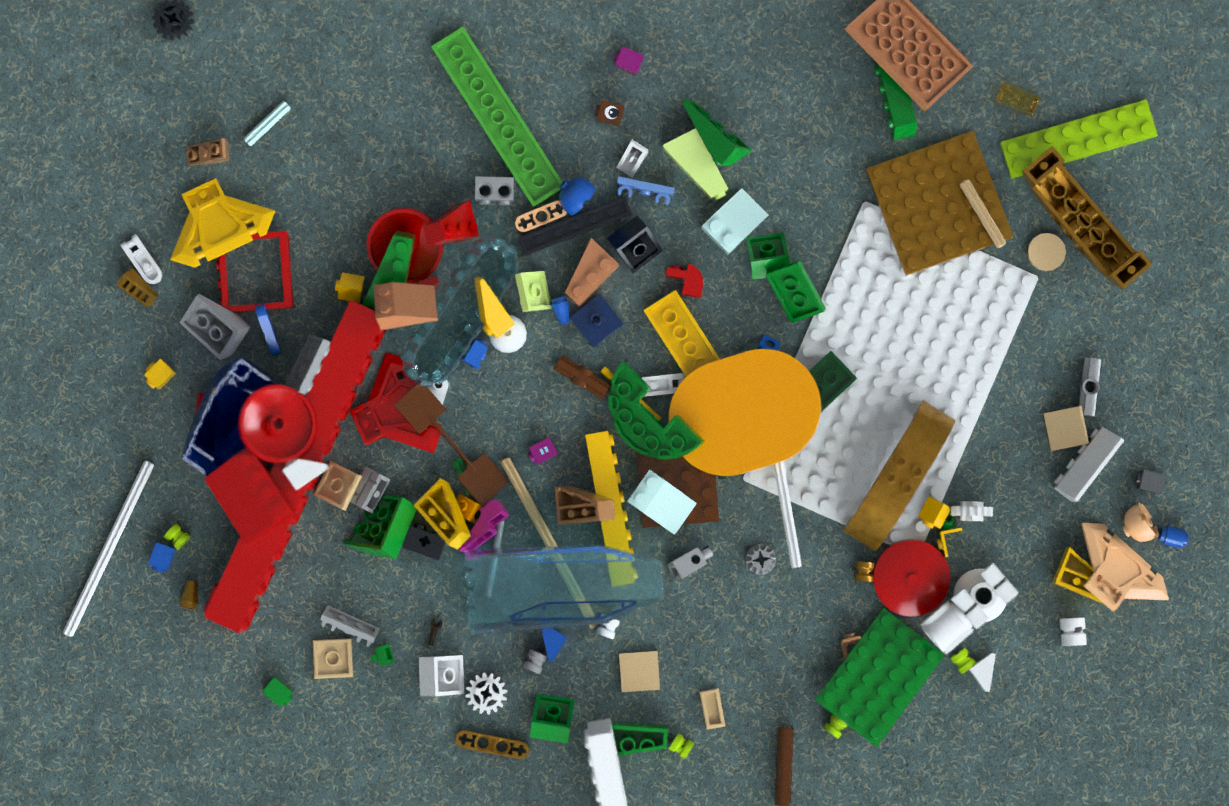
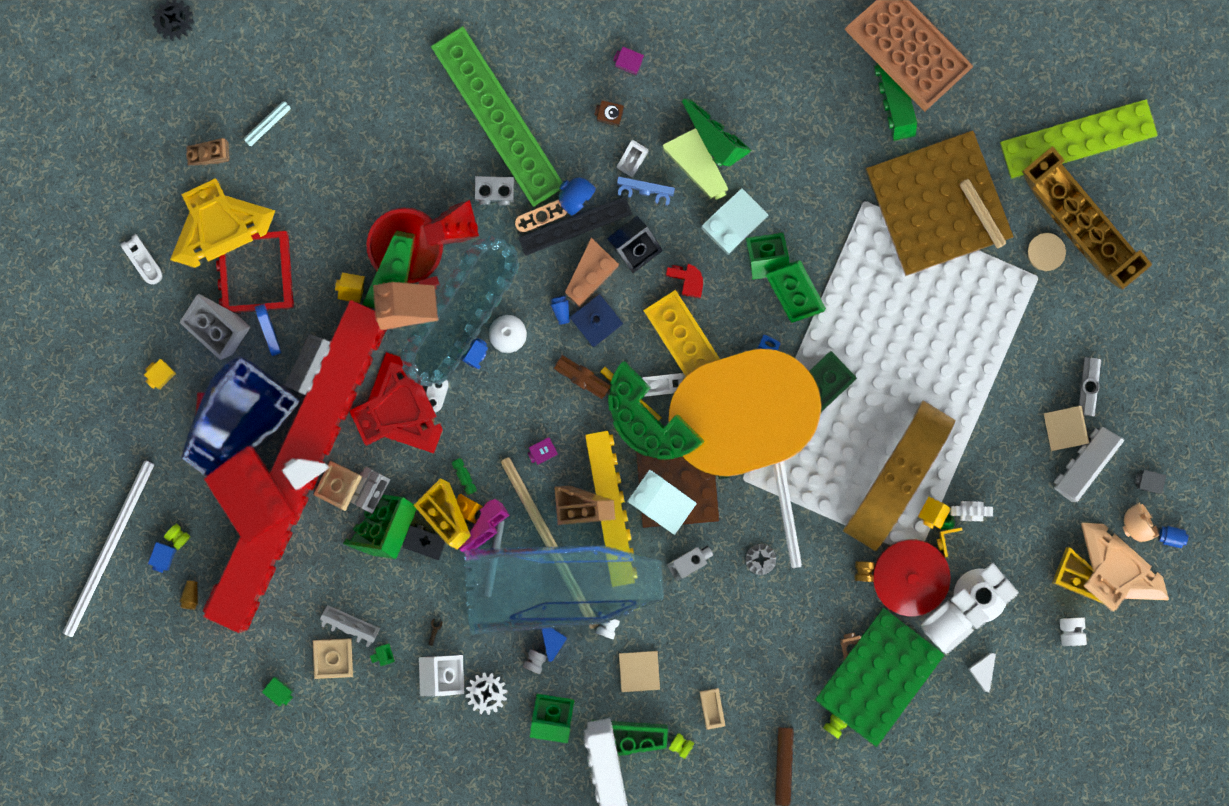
(132, 283): pearl gold slope -> none
(277, 423): red dish -> none
(481, 476): reddish brown hinge -> none
(491, 748): pearl gold beam -> none
(492, 314): yellow slope -> none
(533, 291): yellowish green plate -> none
(963, 661): lime wheel -> none
(1018, 99): clear yellow slope -> none

